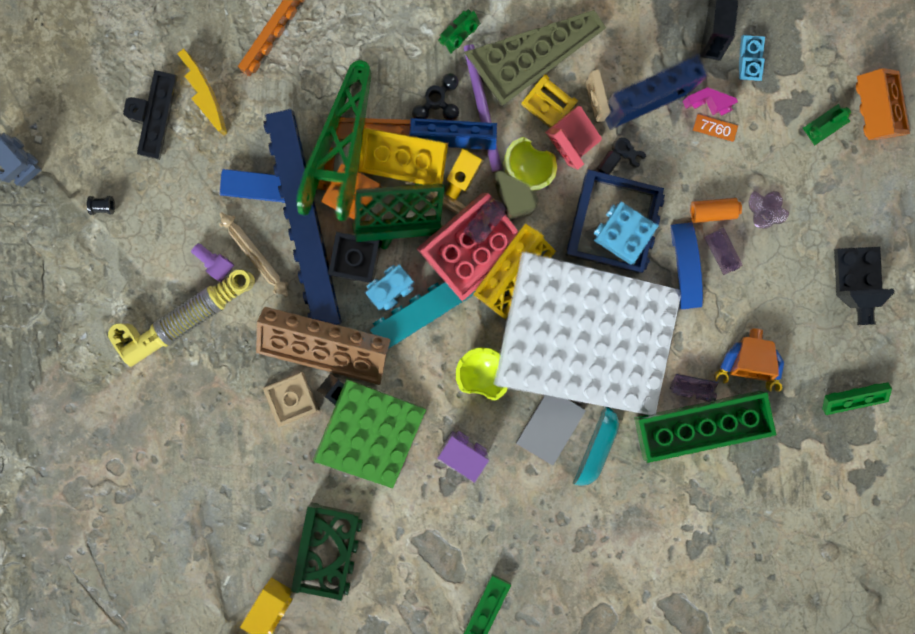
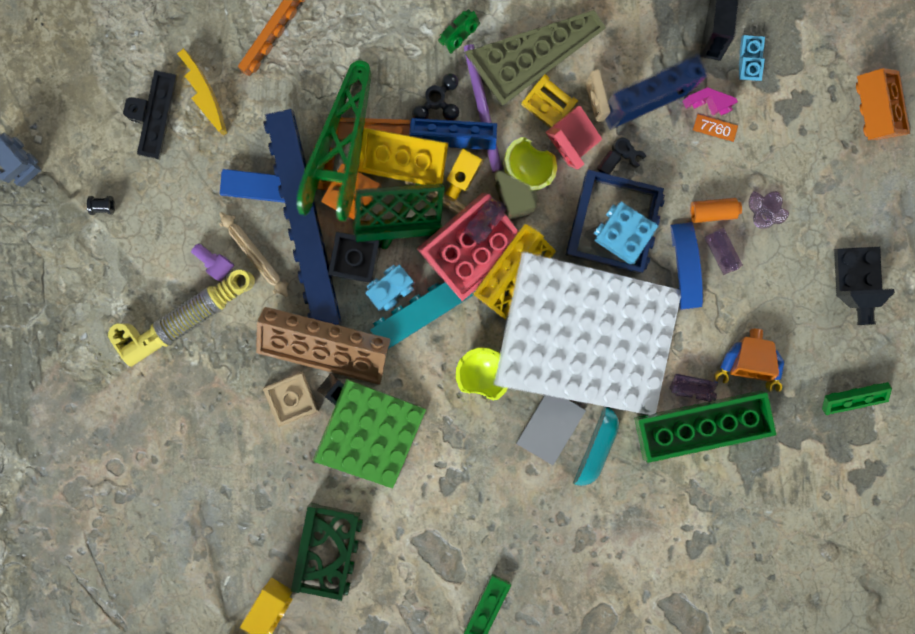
(463, 455): medium lavender brick -> none
(827, 124): green hinge -> none

